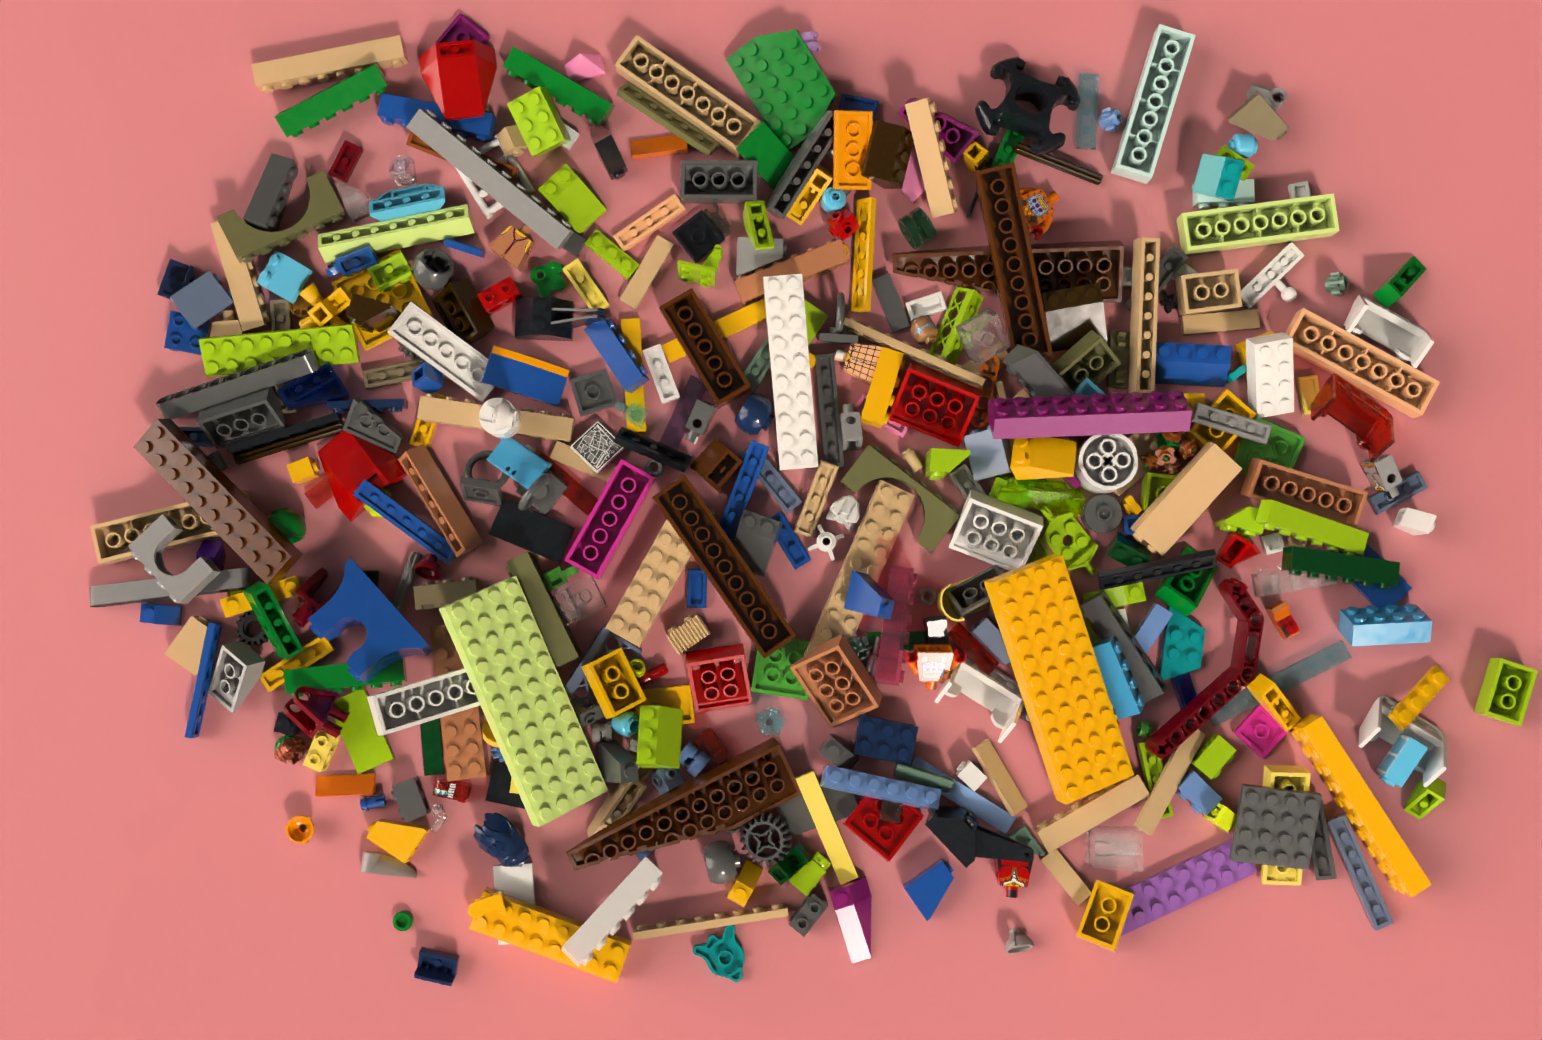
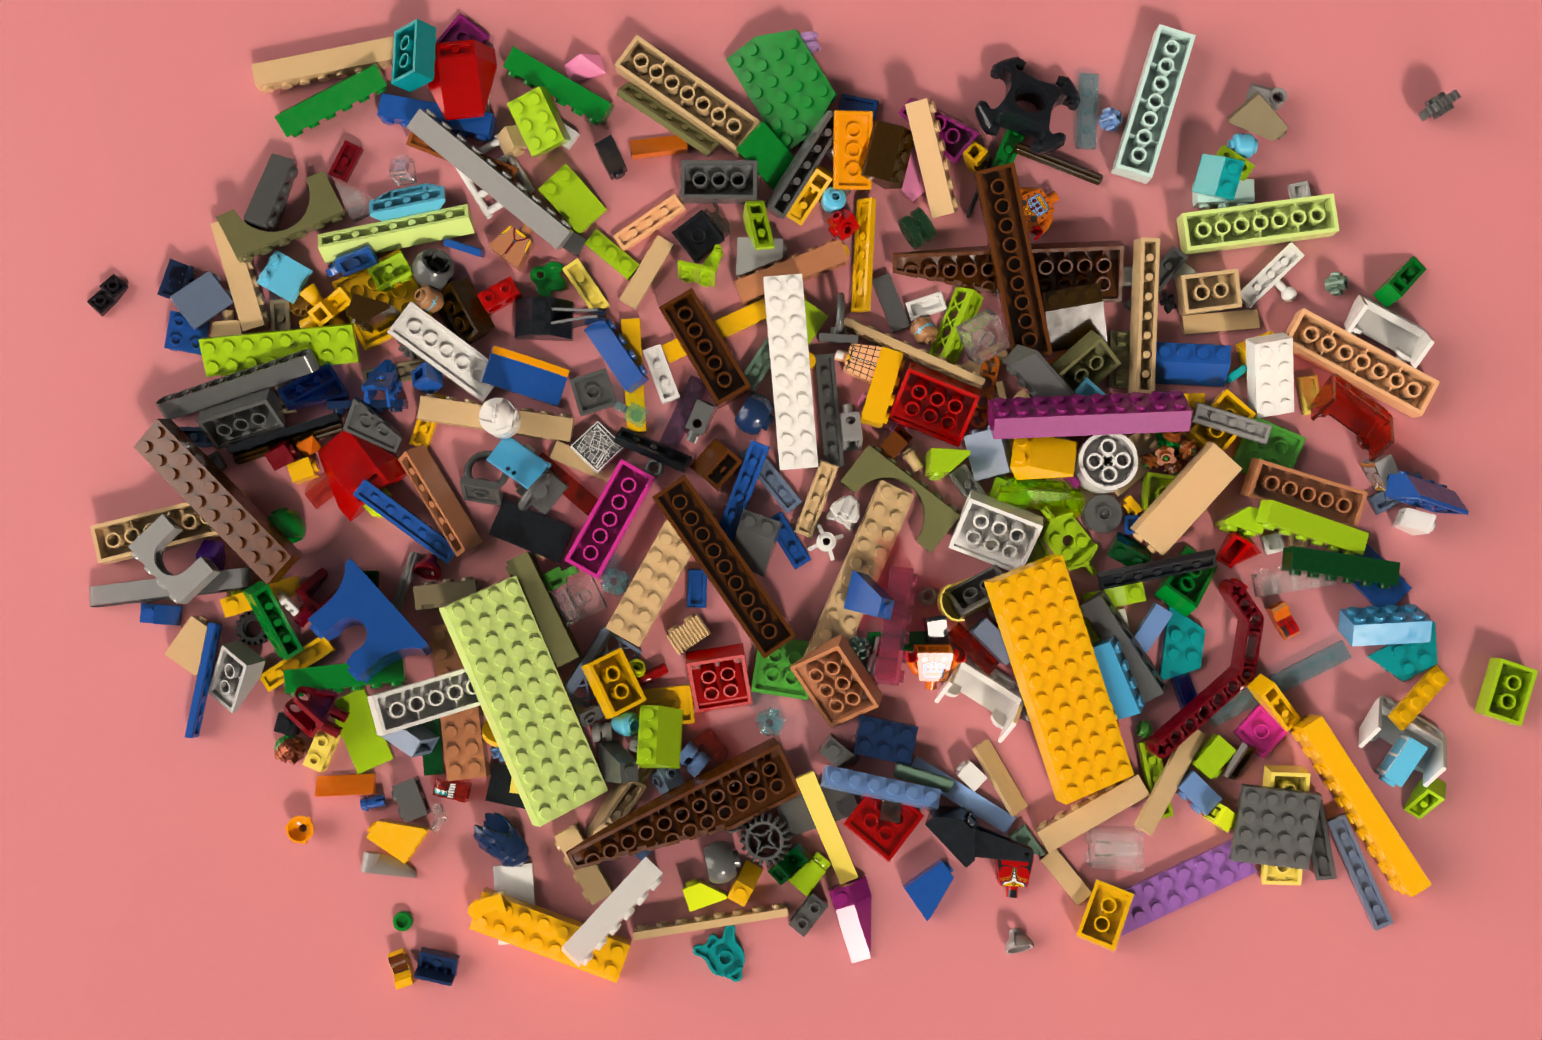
(108, 296): none -> black slope
(281, 455): none -> dark red brick
(287, 602): none -> white tile
(309, 446): none -> orange slope
(390, 385): none -> blue piece
(401, 968): none -> yellow leg
(413, 55): none -> teal brick
(413, 740): none -> sand blue brick
(429, 299): none -> medium nougat head
(592, 878): none -> tan brick
(621, 577): none -> clear light blue brick
(701, 894): none -> neon yellow slope
(896, 442): none -> reddish brown brick
(1239, 761): none -> dark brown tile
(1407, 659): none -> teal wing
(1424, 494): none -> blue slope
(1439, 105): none -> dark grey gear

